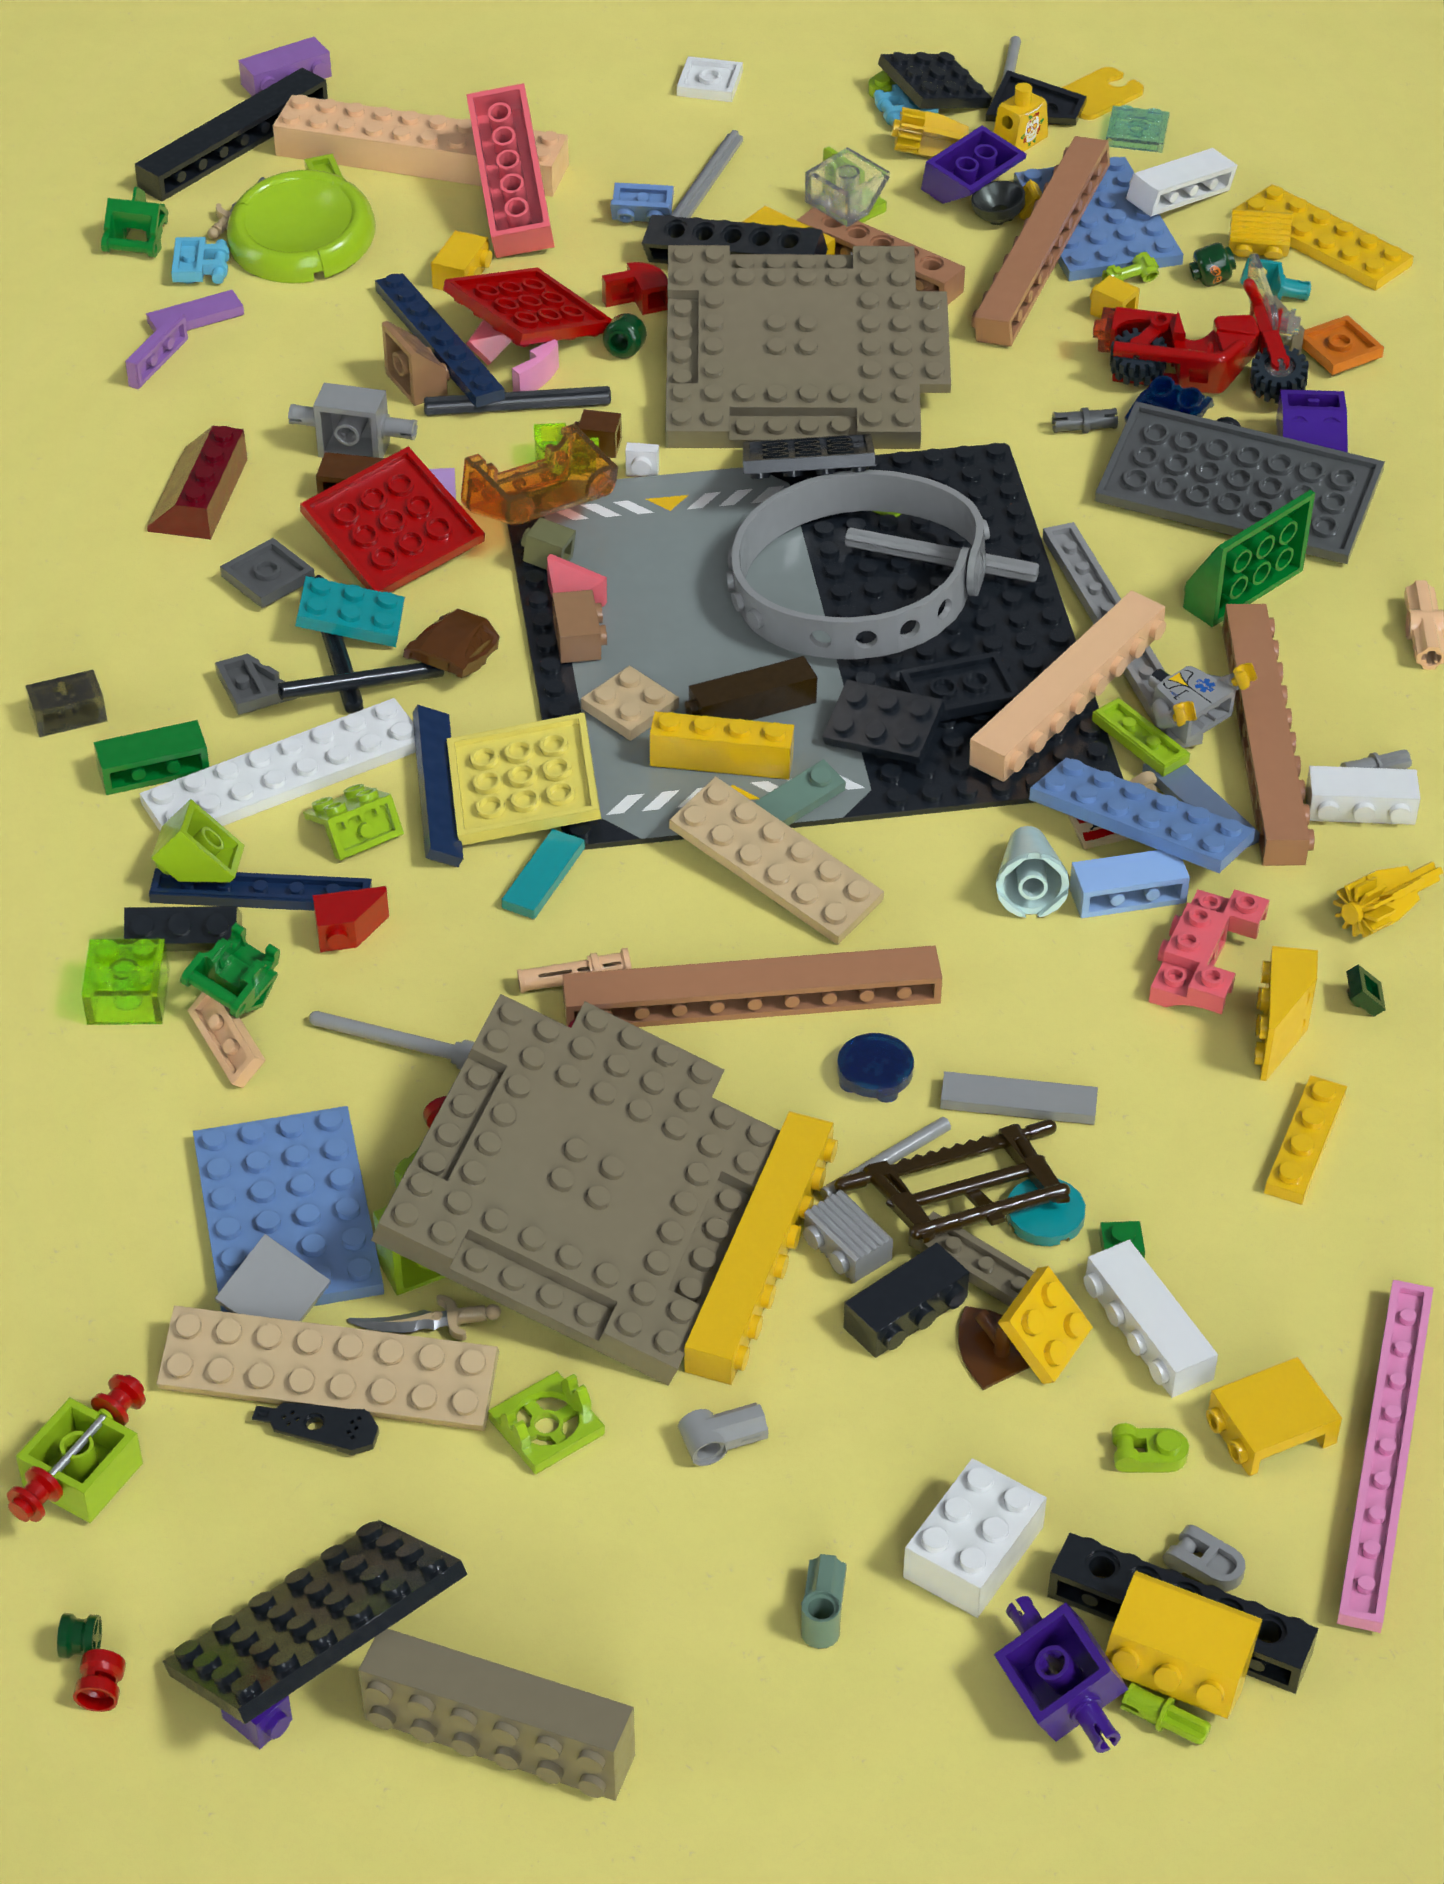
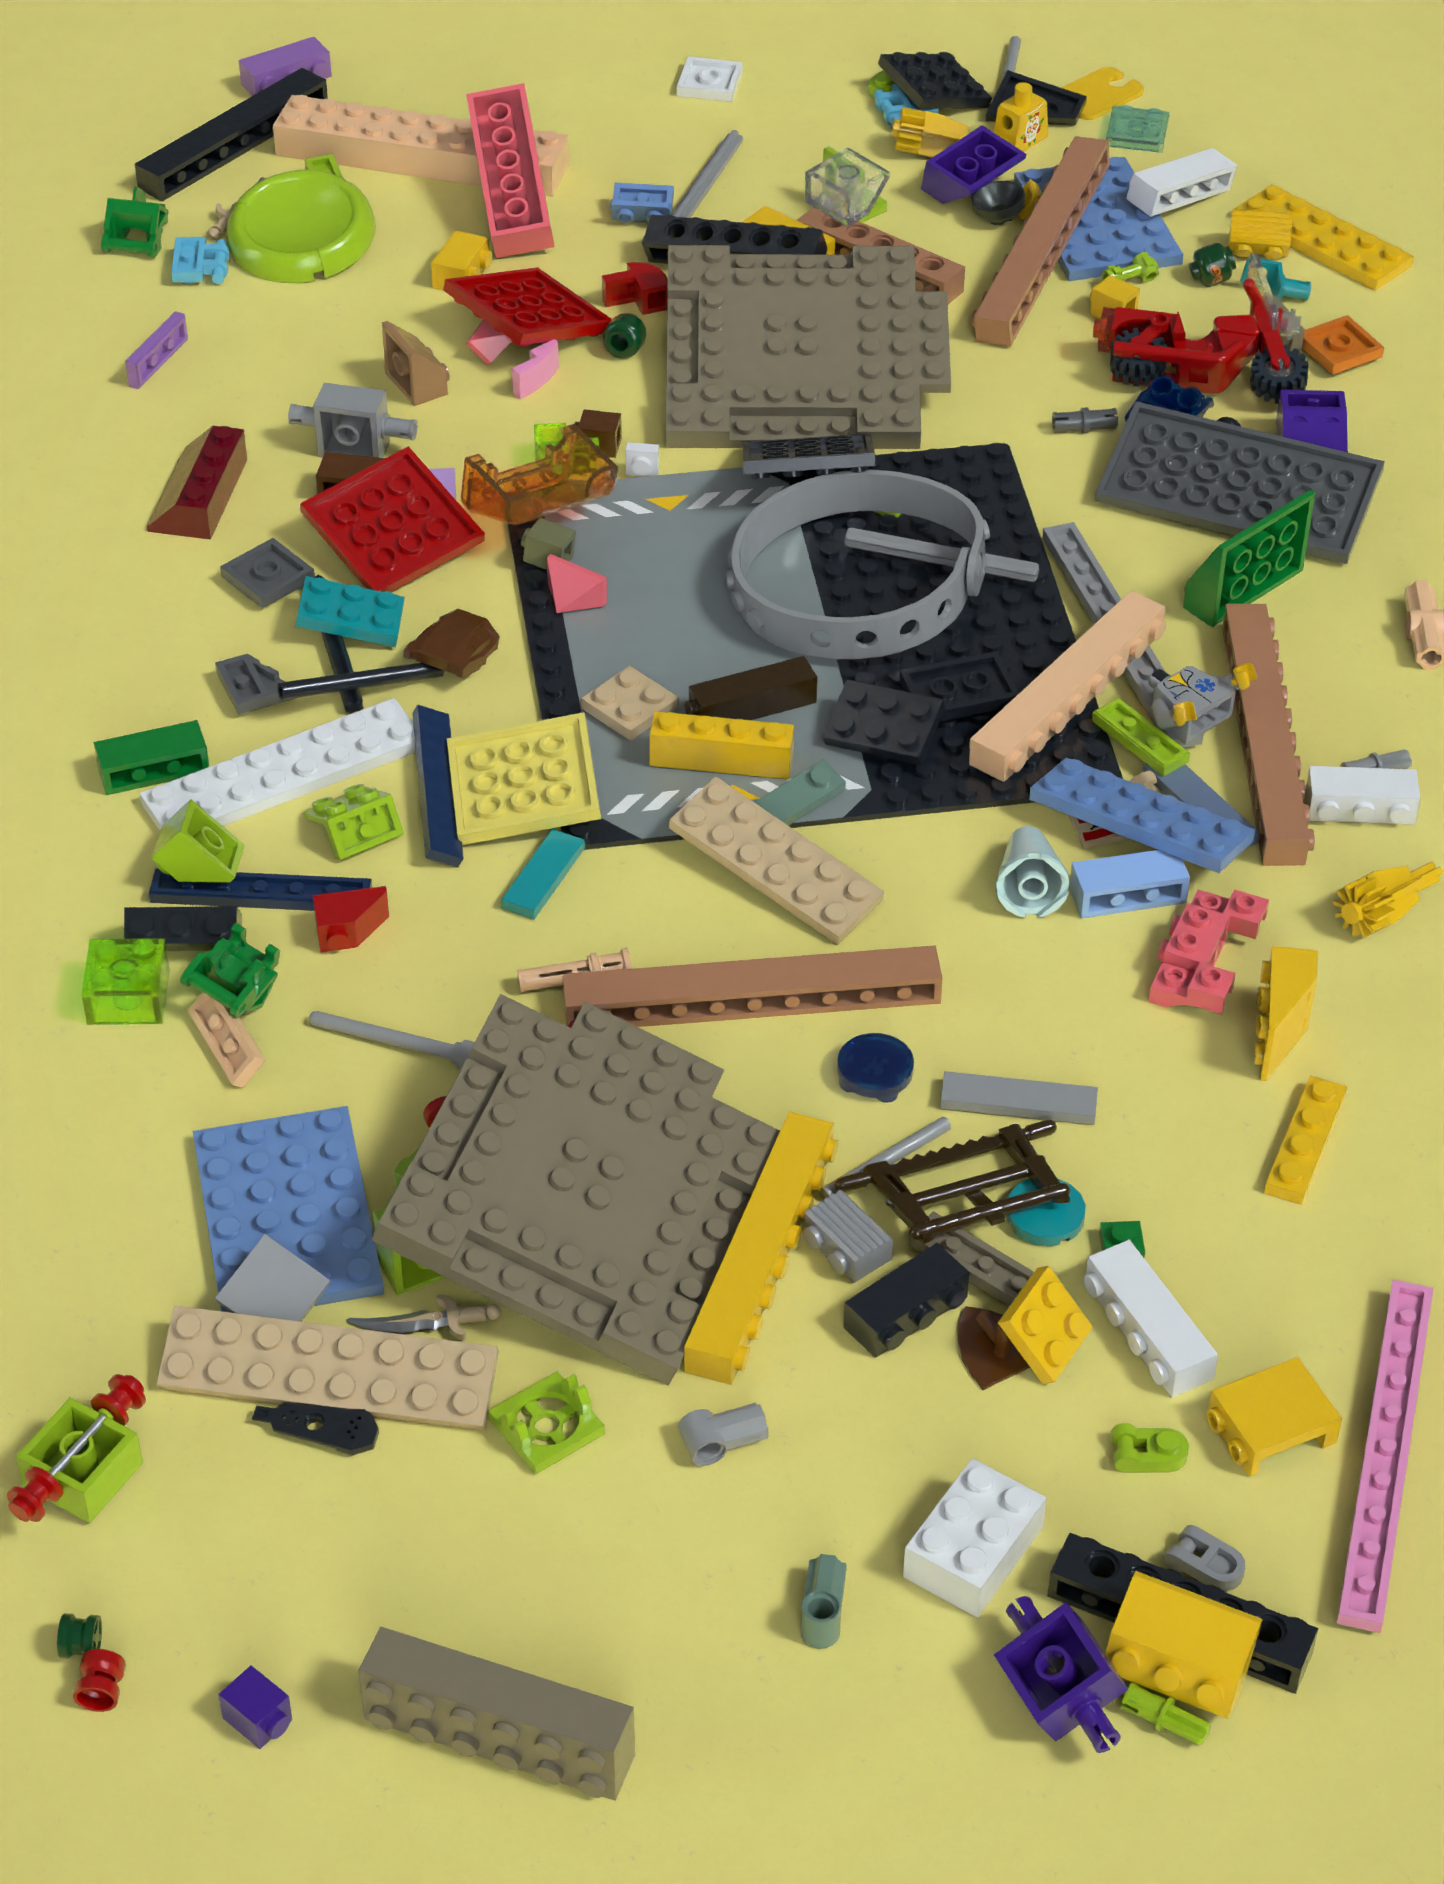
(66, 703): clear smoke brick -> none
(201, 311): medium lavender tile -> none
(312, 1619): black plate -> none
(445, 344): dark blue plate -> none
(521, 401): black axle -> none
(577, 626): medium nougat brick -> none
(1365, 990): dark green plate -> none

